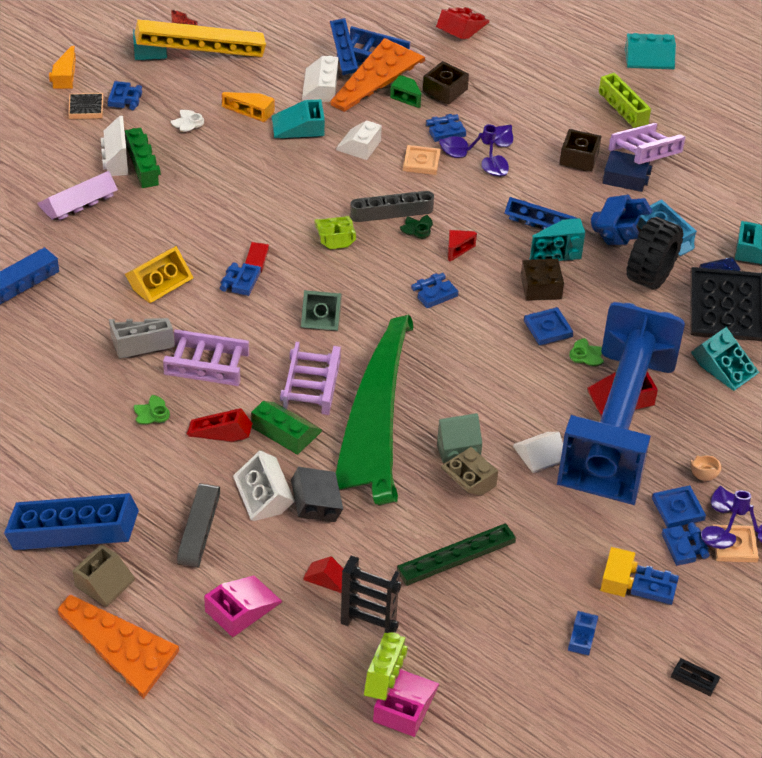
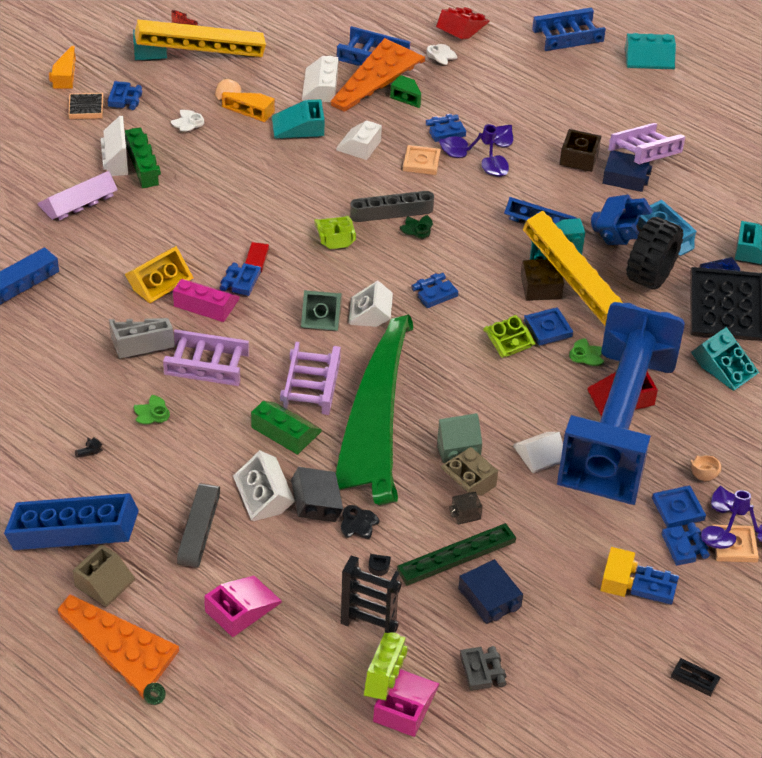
(93, 446): none -> black plate
(158, 689): none -> clear green plate
(204, 300): none -> dark pink slope
(223, 426): red slope -> none
(227, 85): none -> light nougat hair
(325, 573): red slope -> none
(343, 46): blue plate -> none
(359, 524): none -> black plate
(371, 306): none -> white slope
(379, 564): none -> black tile
(441, 53): none -> white plate
(445, 82): dark brown brick -> none
(460, 242): red slope -> none
(466, 508): none -> clear smoke brick
(476, 668): none -> dark grey plate
(490, 591): none -> dark blue brick
(509, 336): none -> lime slope
(568, 19): none -> blue fence
(571, 264): none -> yellow brick
(583, 633): blue slope -> none
(624, 100): lime brick -> none

